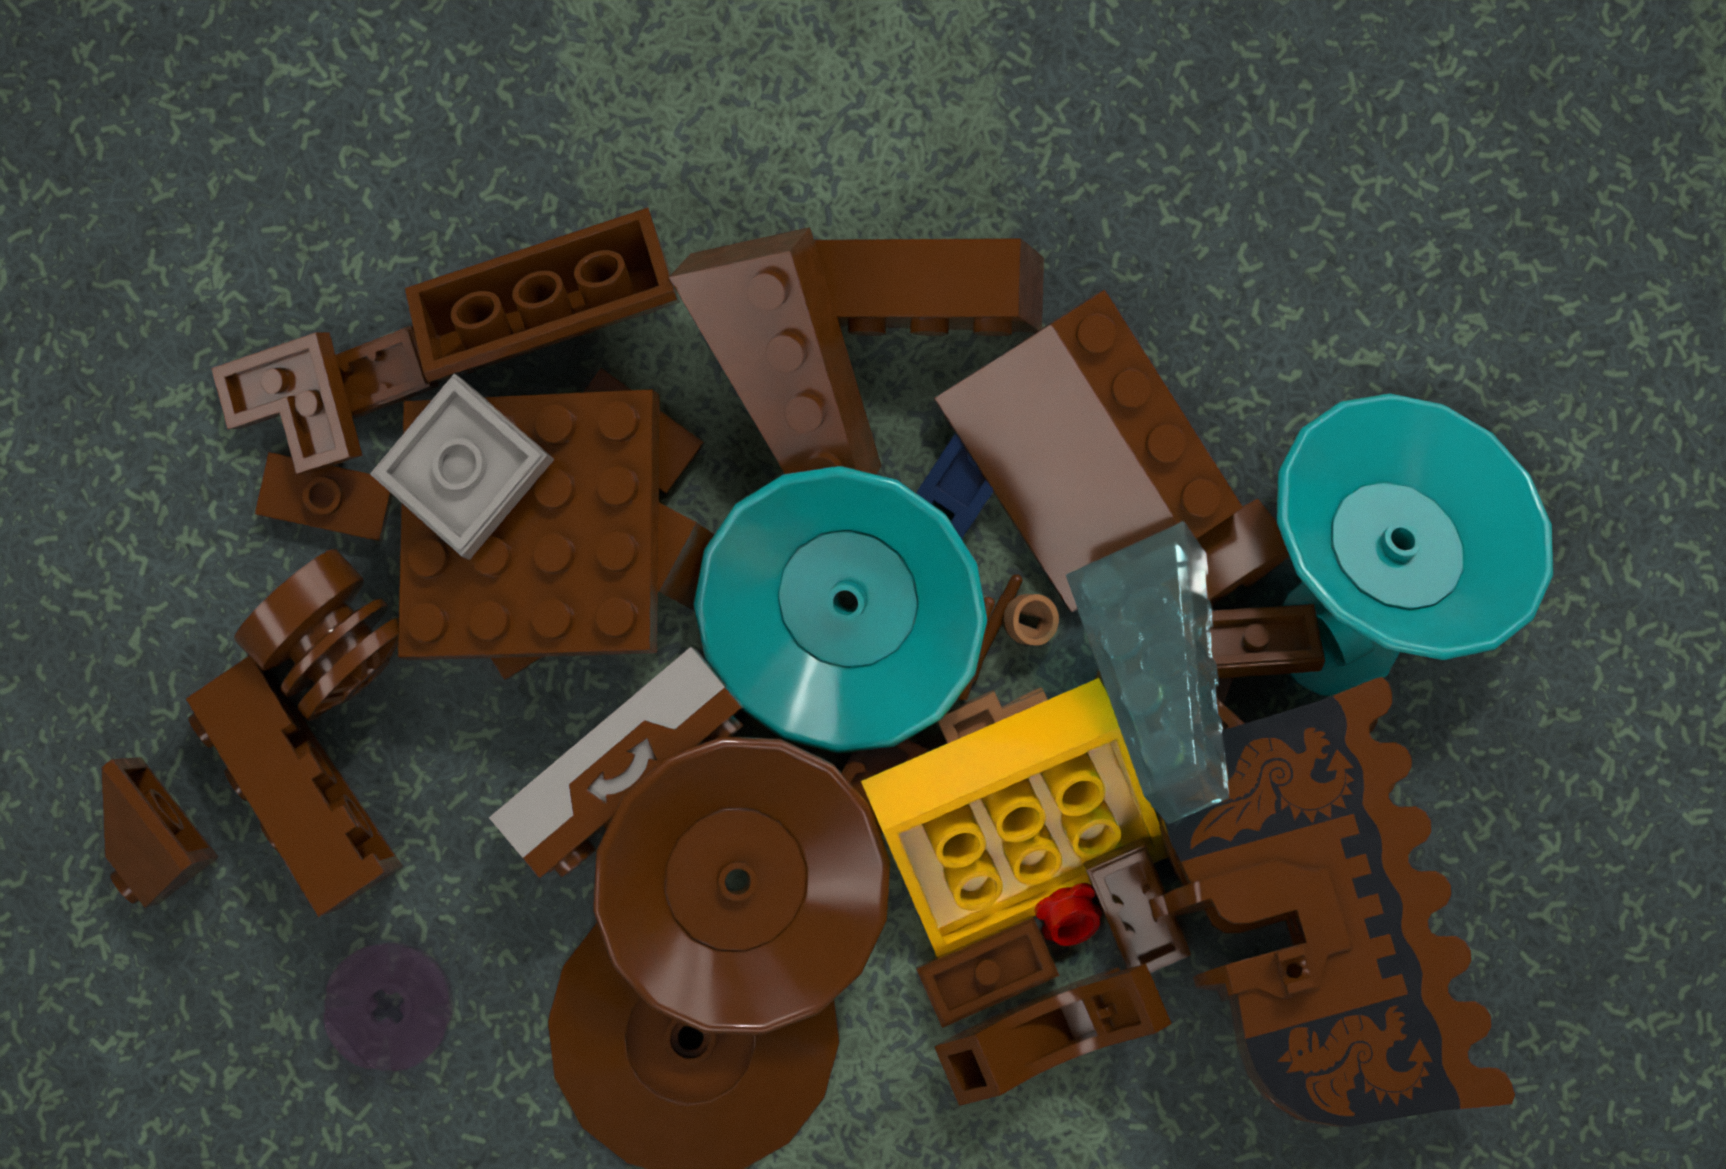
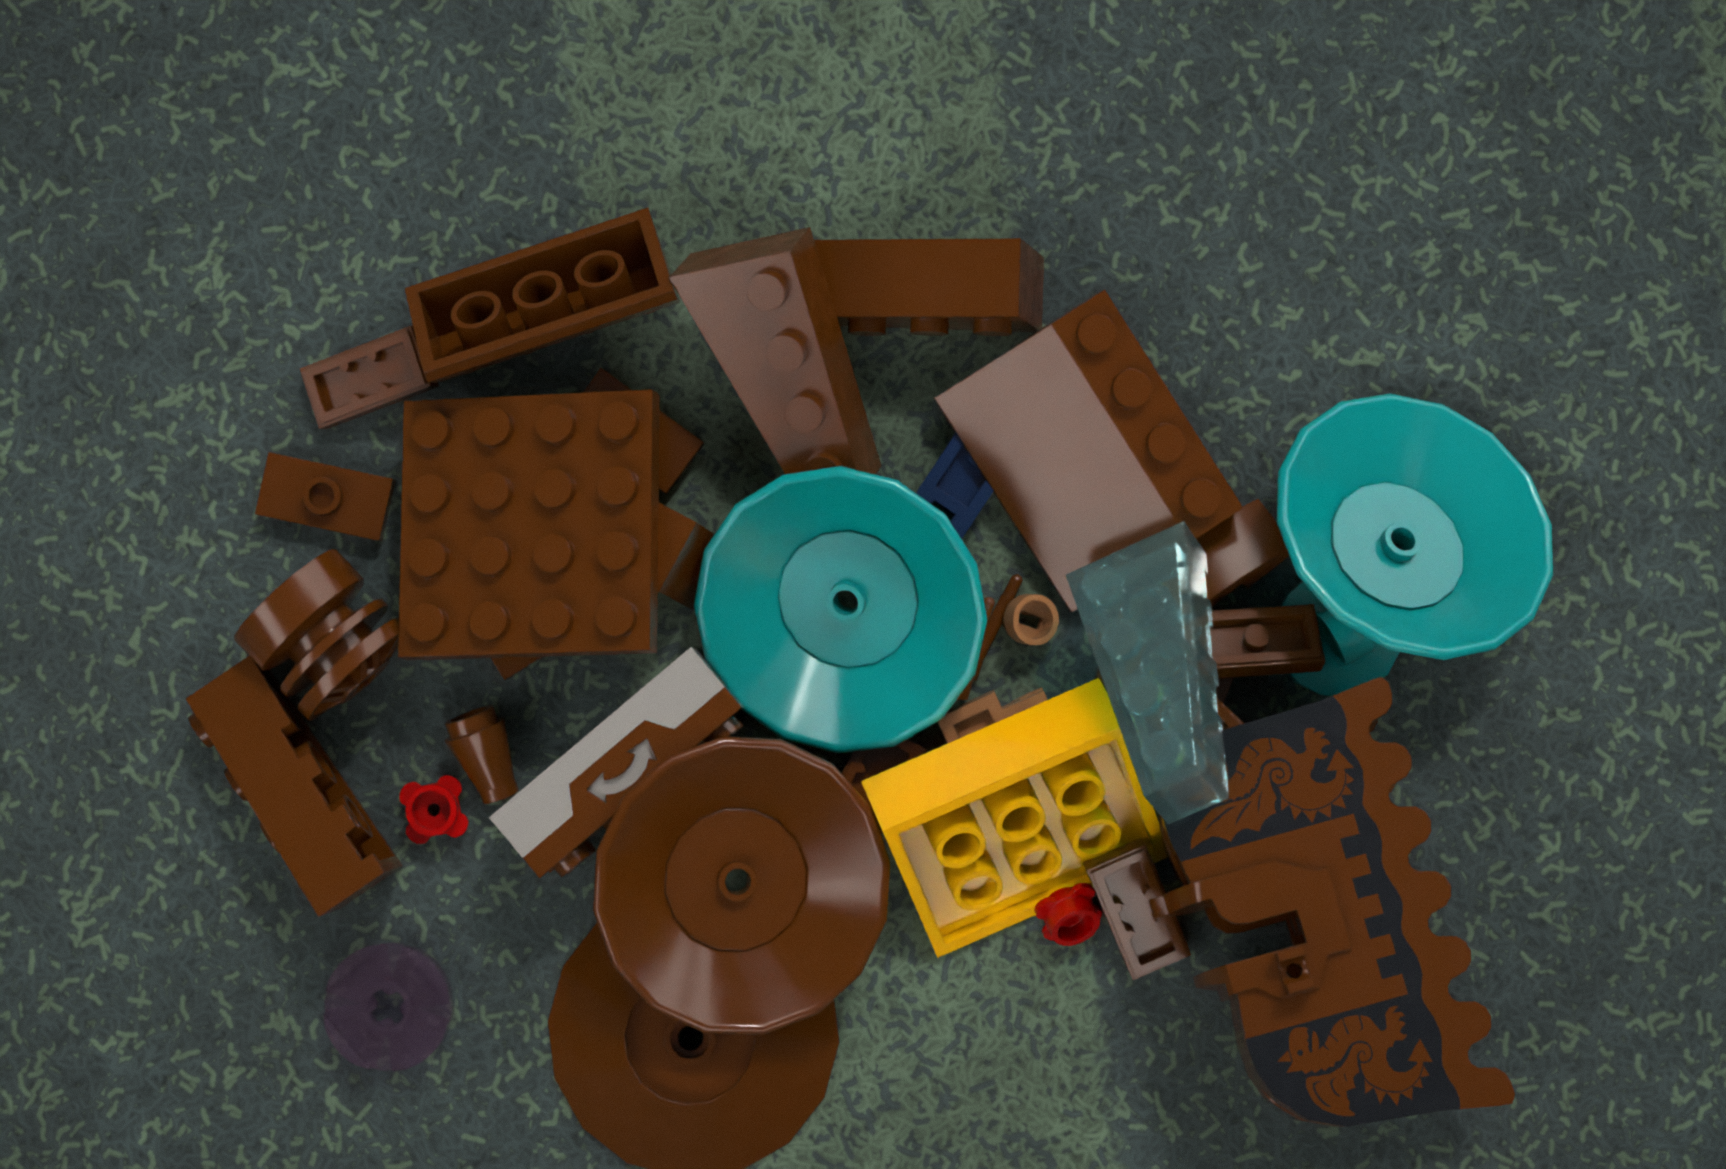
(148, 834): reddish brown slope -> none
(301, 386): reddish brown plate -> none
(417, 801): none -> red plate
(461, 466): light grey plate -> none
(483, 751): none -> reddish brown cone
(987, 971): reddish brown plate -> none
(1050, 1031): reddish brown arch -> none

